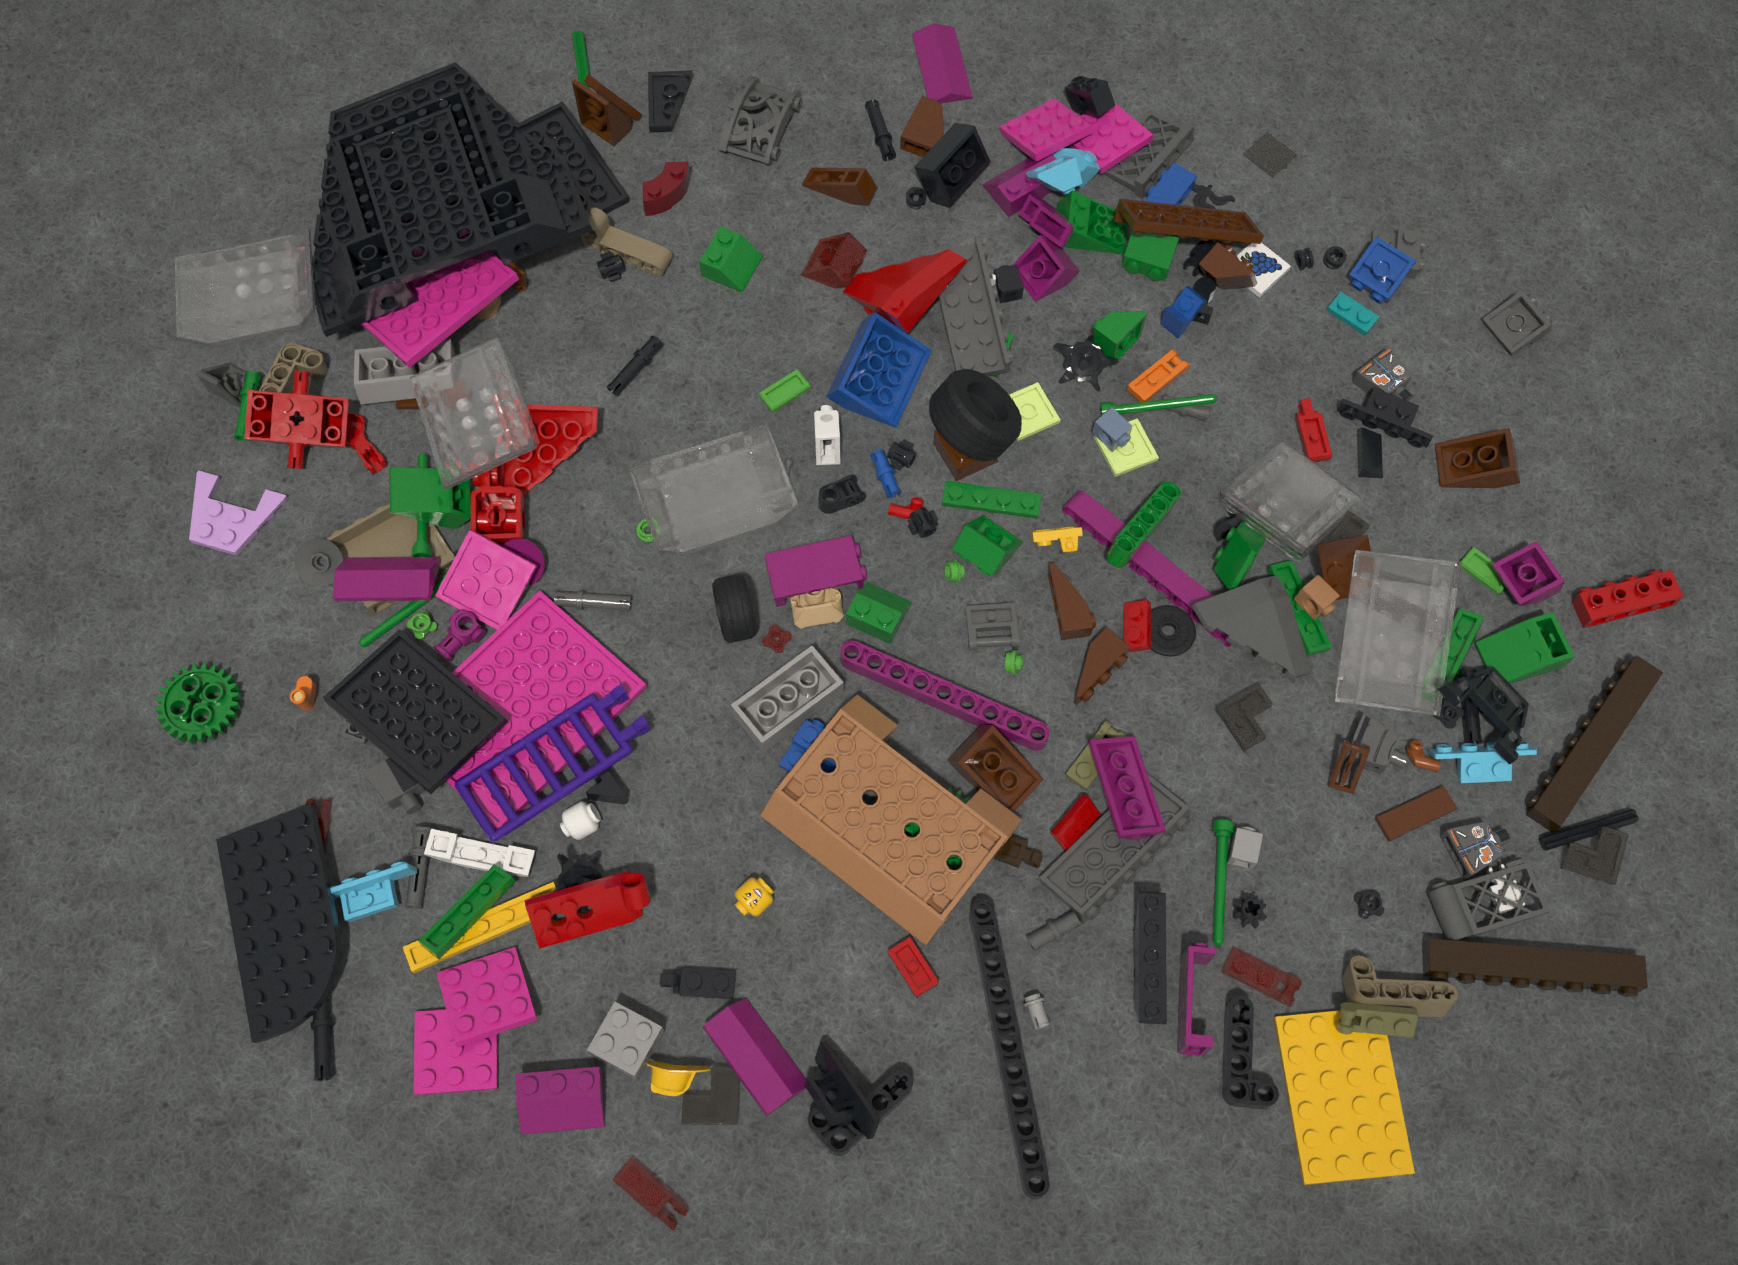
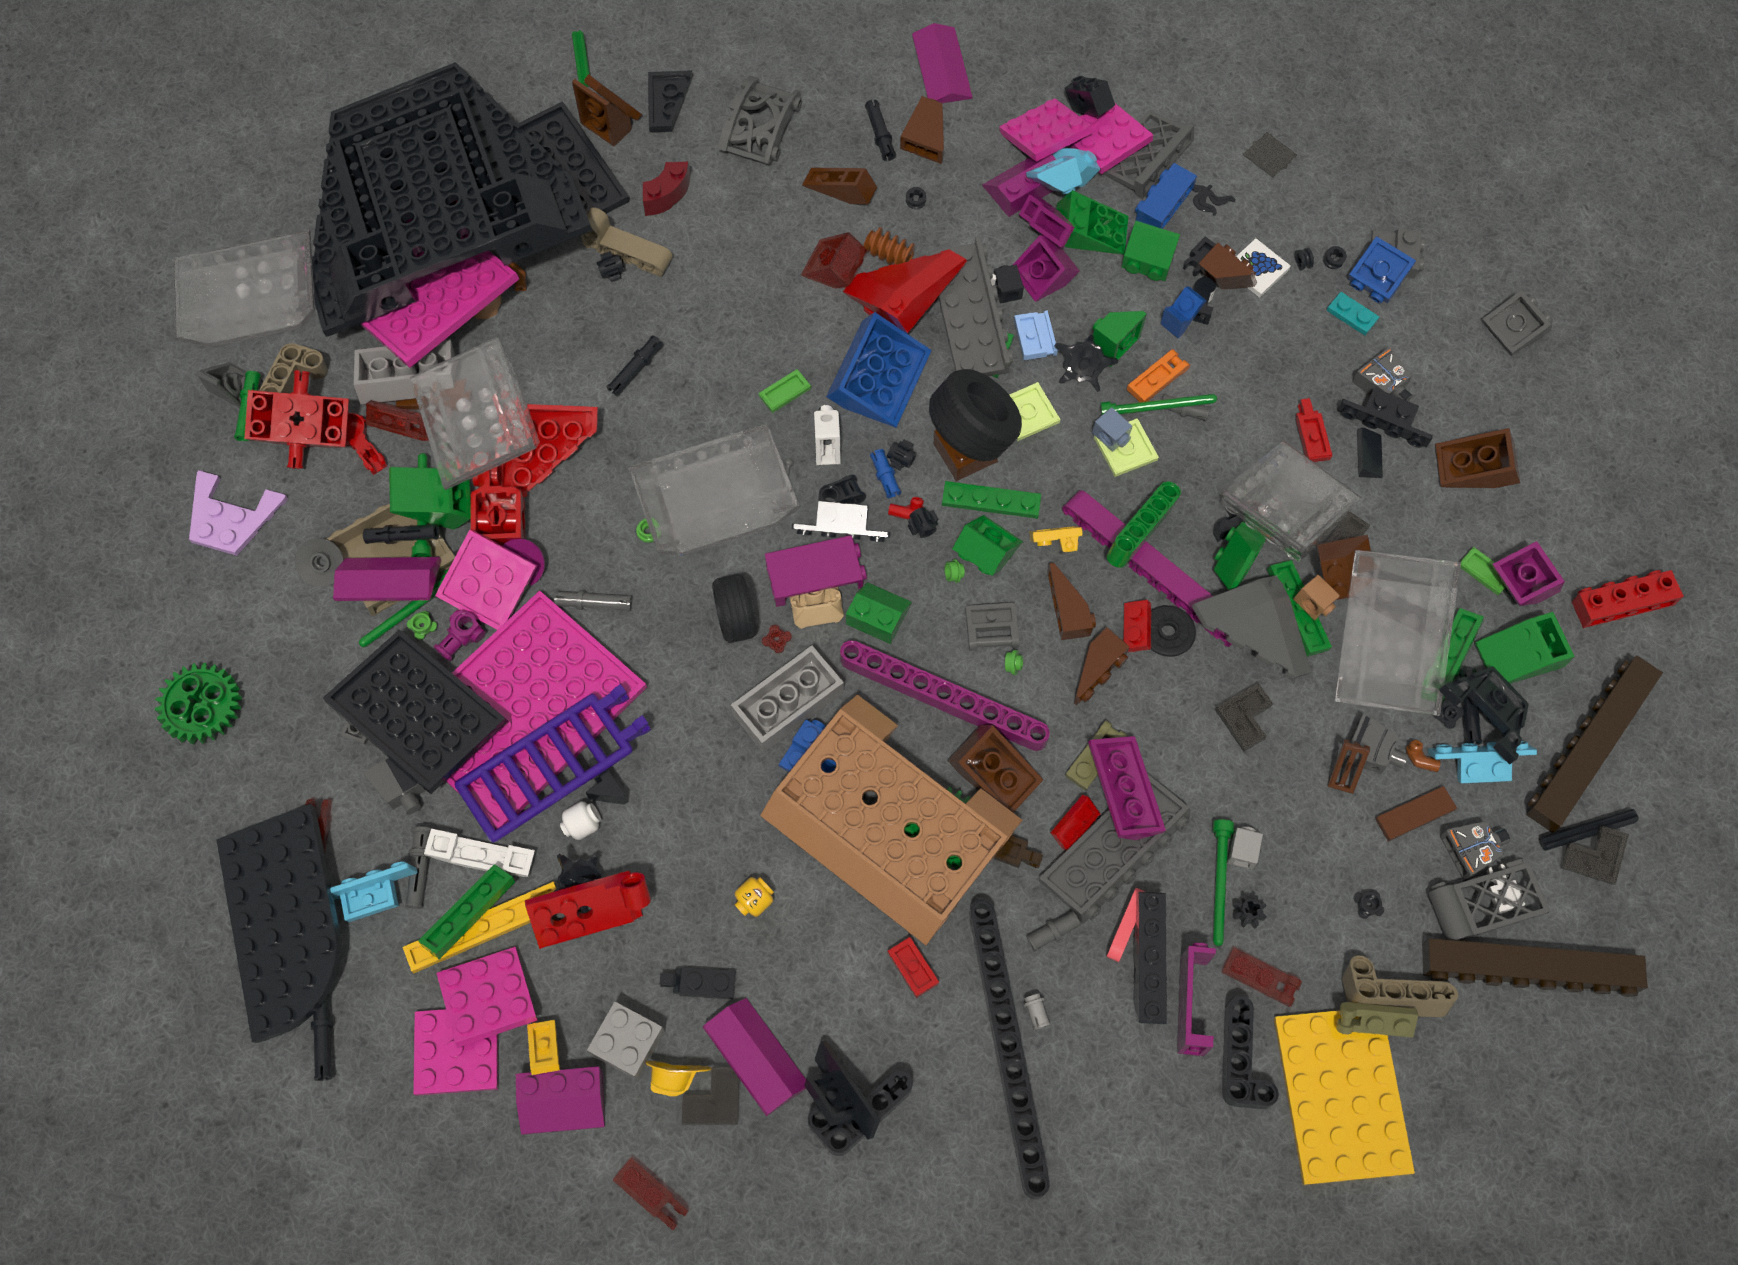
(305, 693): orange piece -> none
(395, 420): none -> clear red plate
(404, 533): none -> black pin
(543, 1047): none -> yellow hinge
(729, 260): green slope -> none
(841, 518): none -> bracket
(888, 249): none -> dark orange piece
(952, 164): black brick -> none
(1035, 335): none -> light blue plate
(1125, 928): none -> coral beam
(1188, 221): reddish brown bracket -> none

